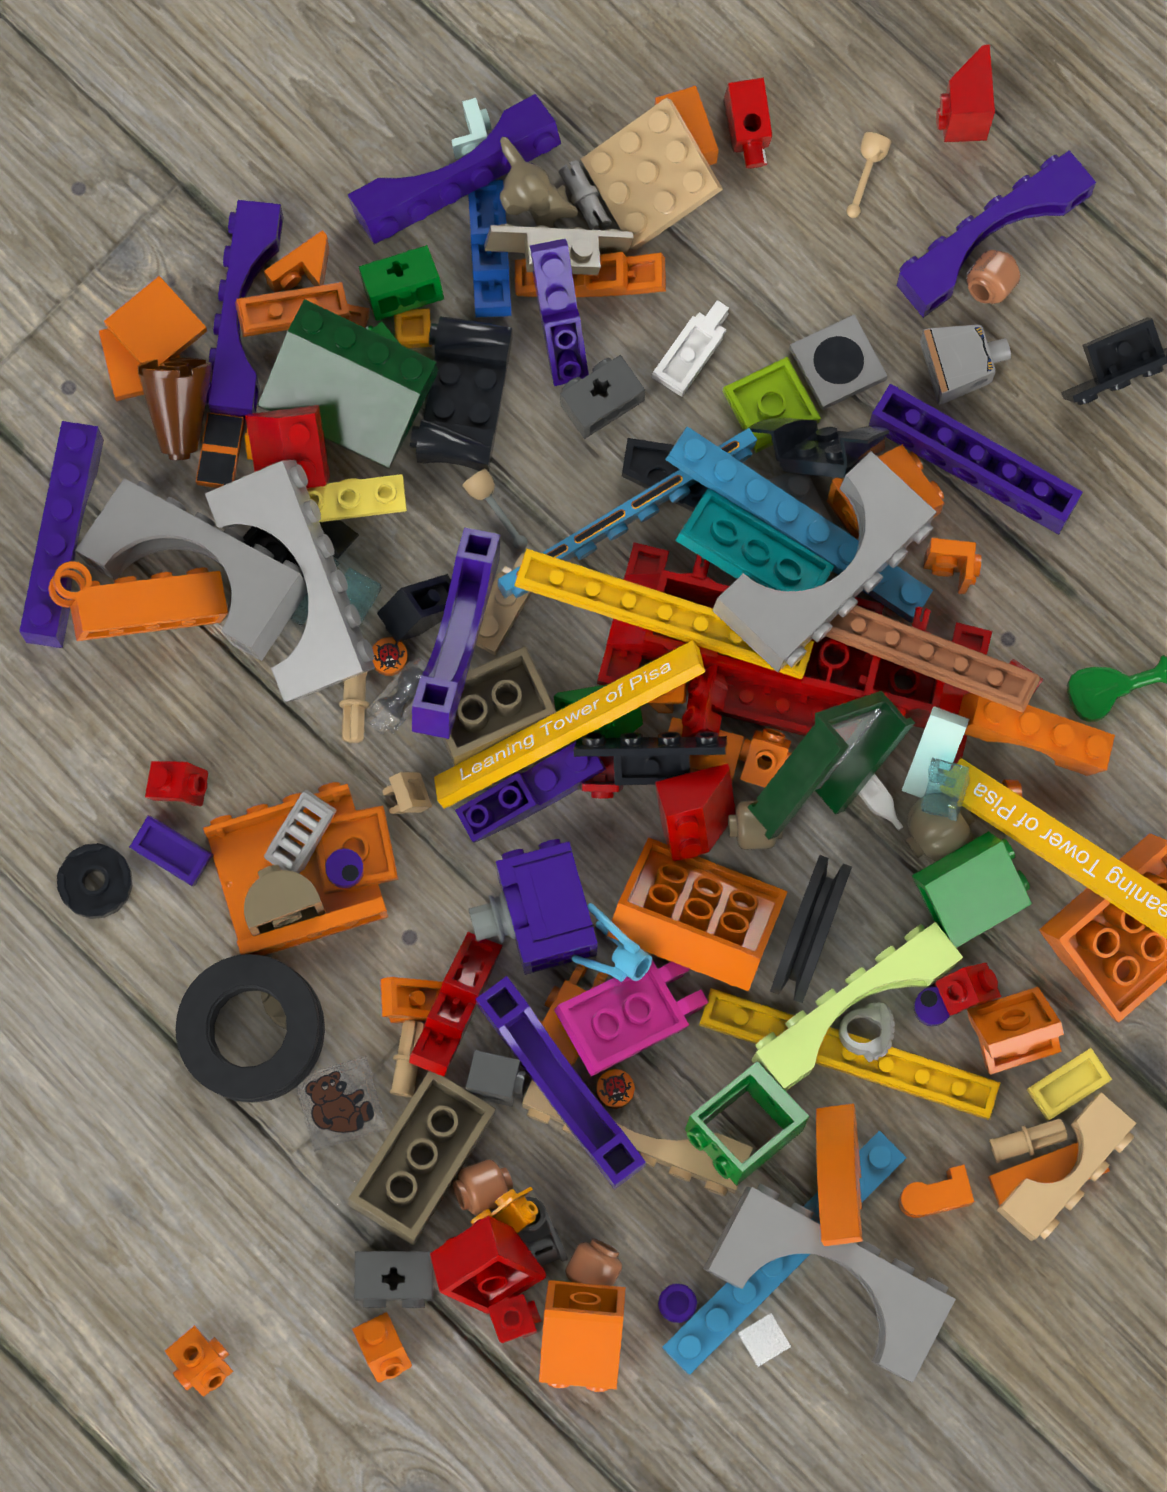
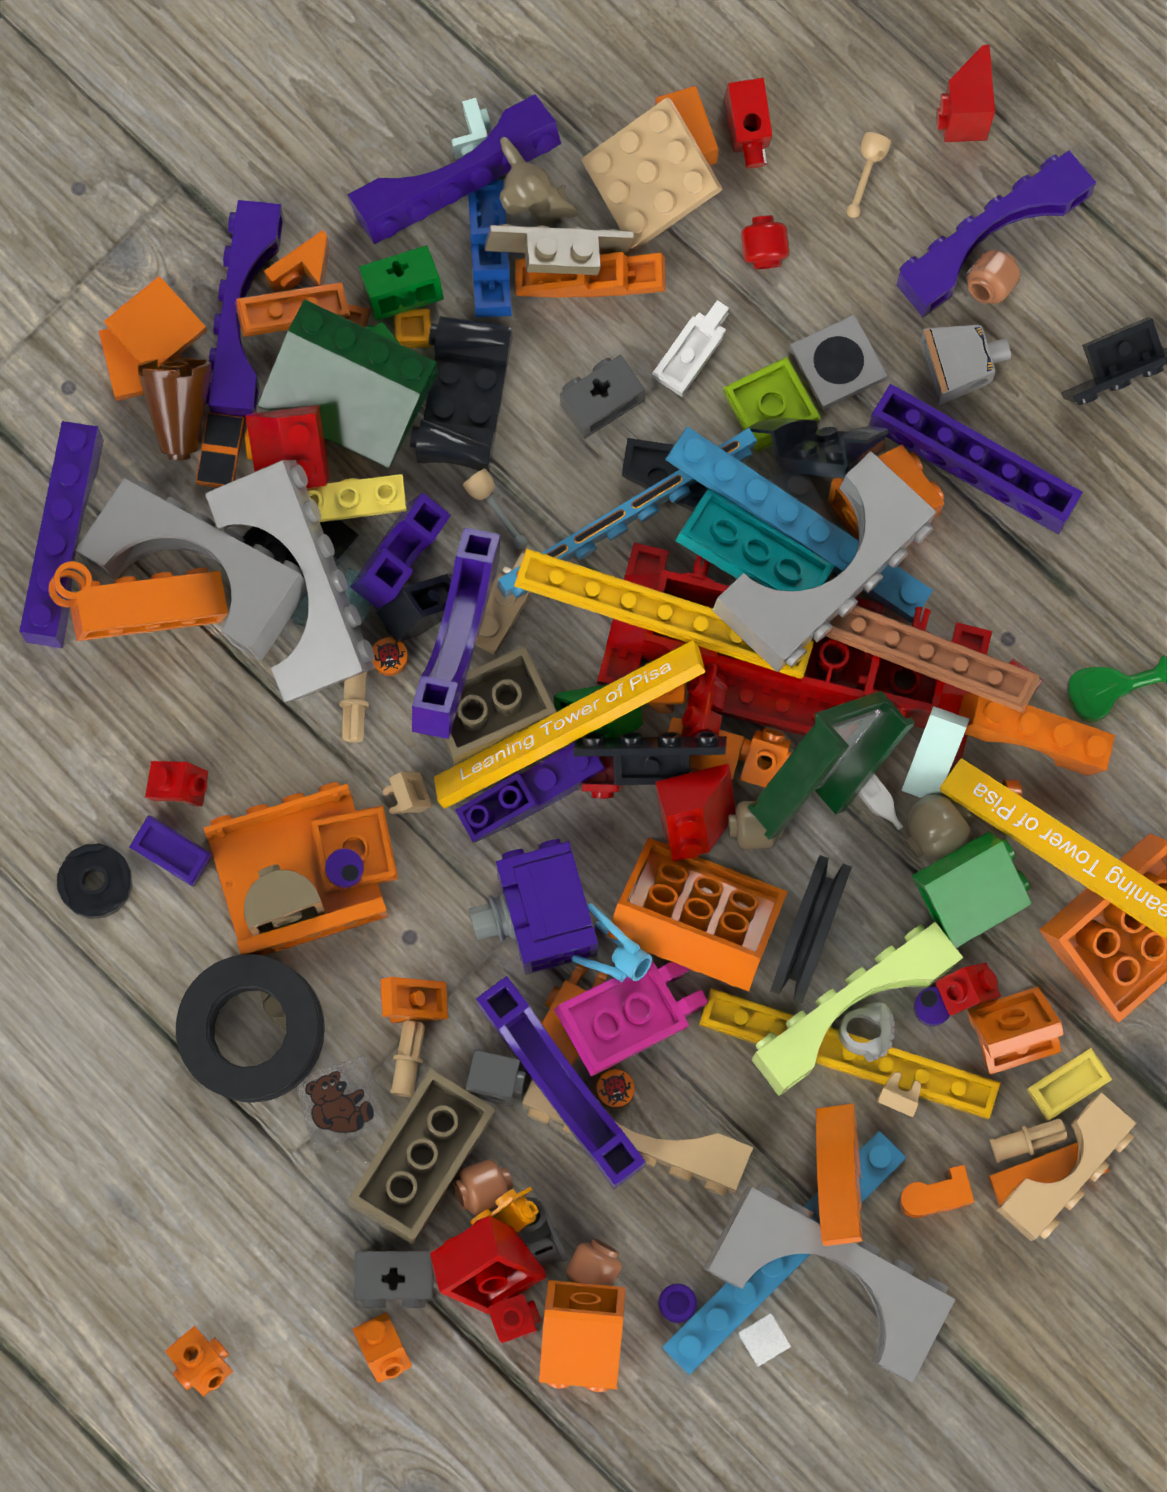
(287, 852): light grey slope -> none
(388, 712): clear piece -> none
(405, 540): none -> dark purple arch
(455, 1004): red slope -> none
(559, 311): dark purple slope -> none
(584, 196): light grey pin -> none
(765, 243): none -> red head
(771, 1098): green window -> none
(902, 1101): none -> tan tile
(945, 789): clear light blue panel -> none
(953, 556): orange bracket -> none

